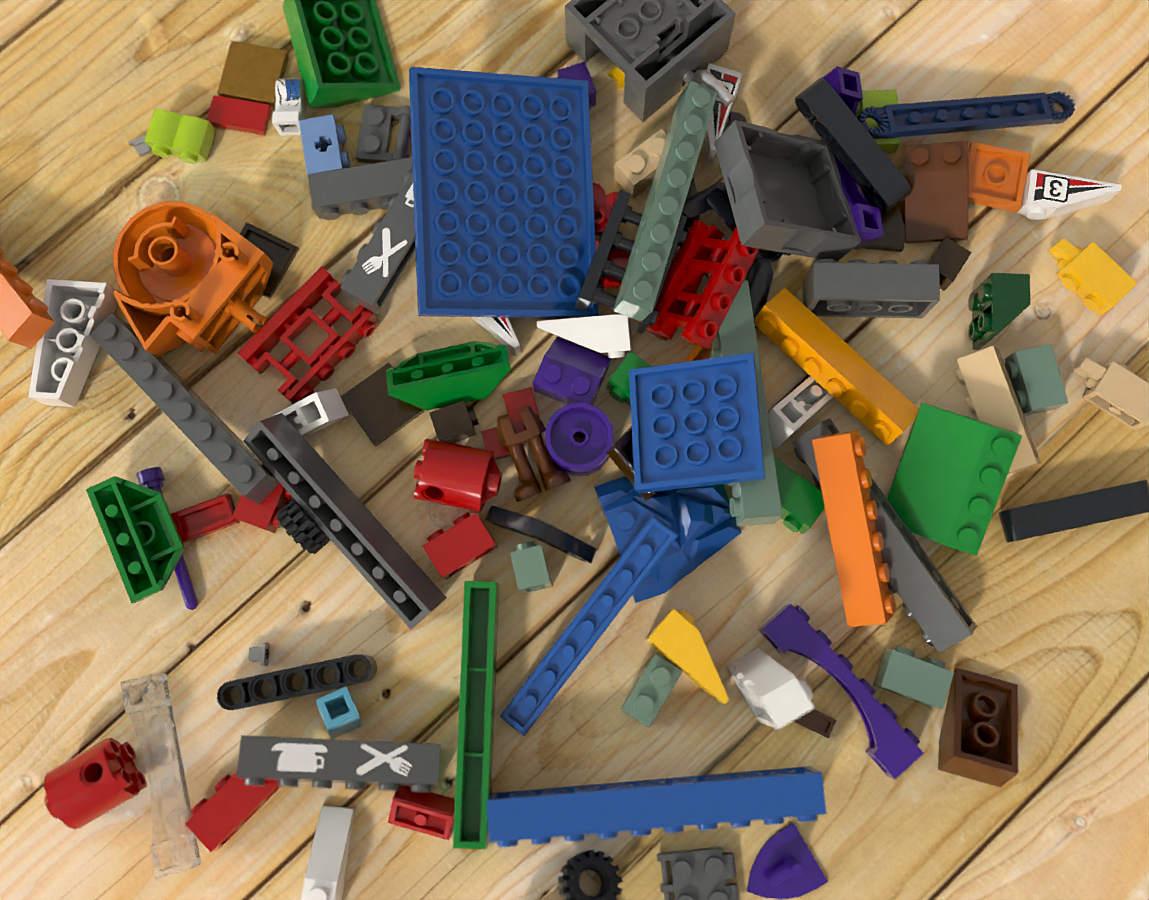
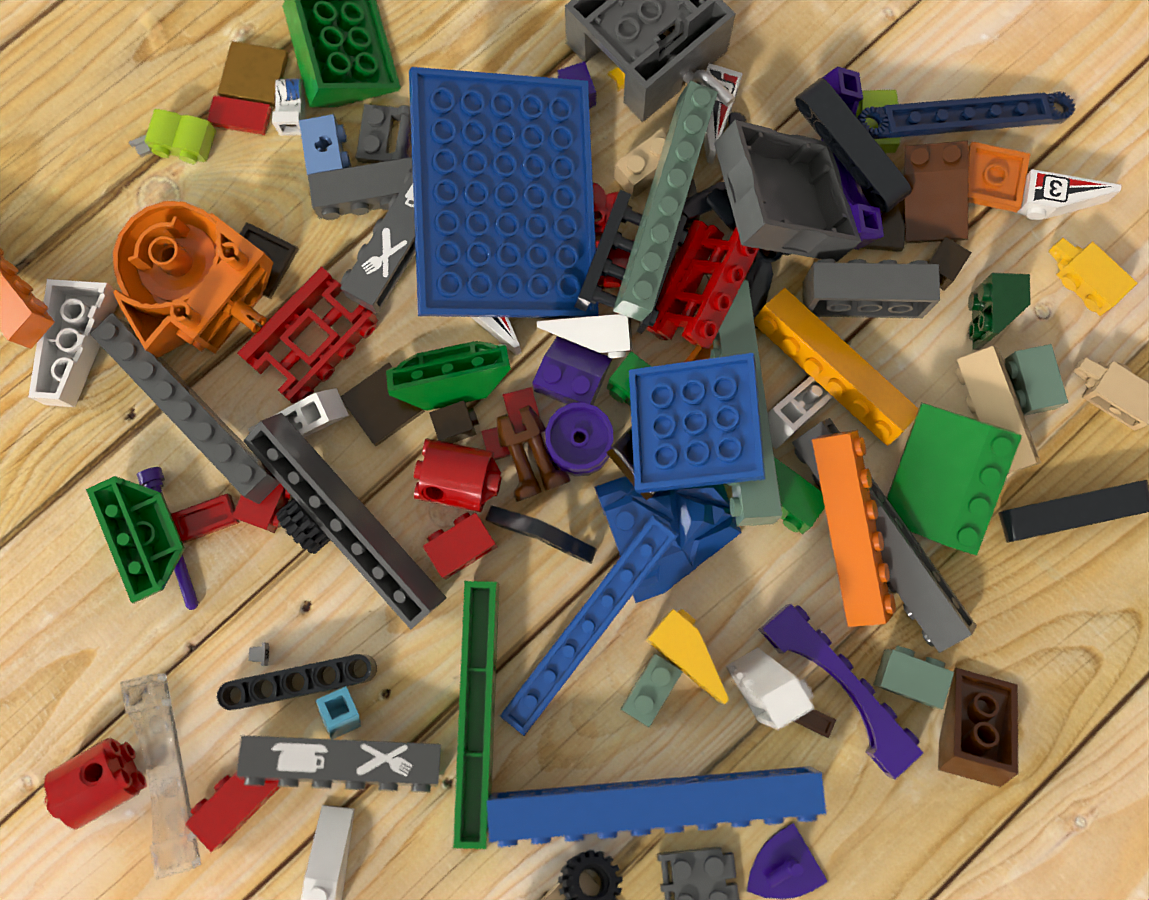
(423, 812): red slope -> none
(530, 567): sand green brick -> none

